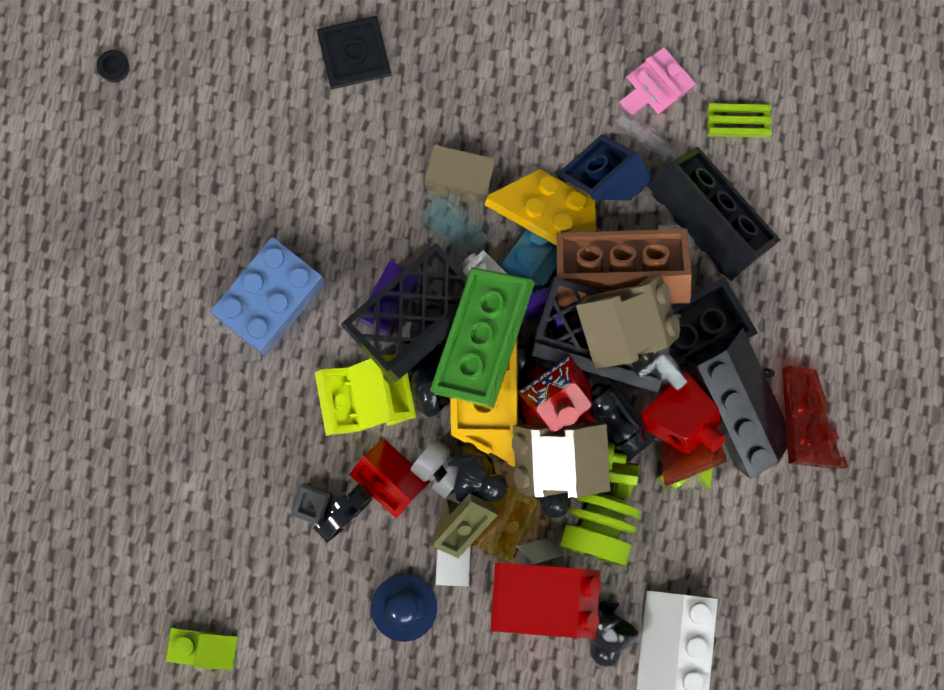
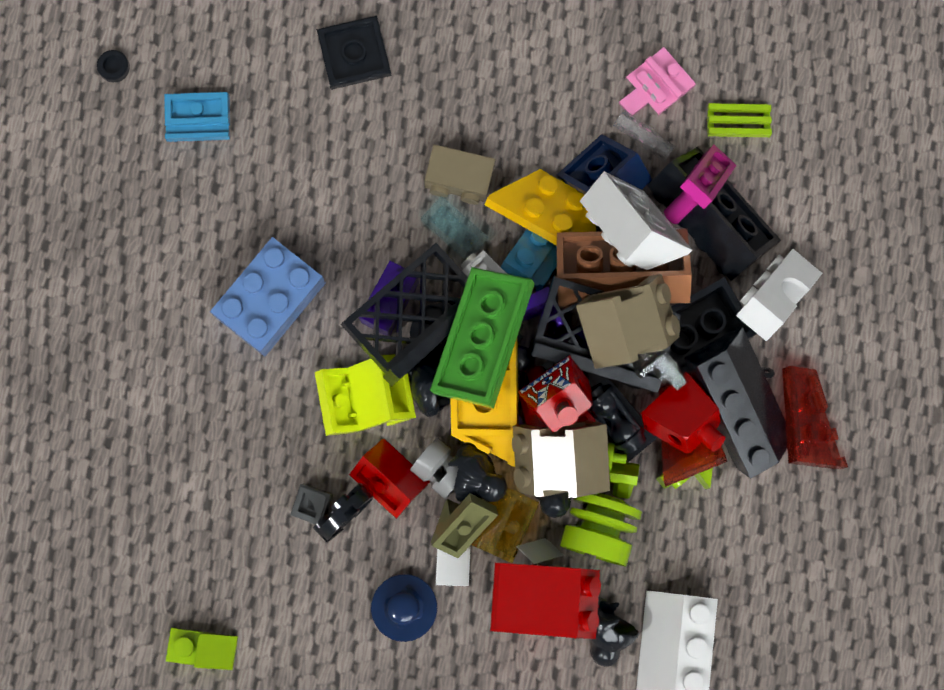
(197, 116): none -> dark azure plate
(632, 223): none -> white slope
(701, 184): none -> dark pink piece
(777, 293): none -> white arch

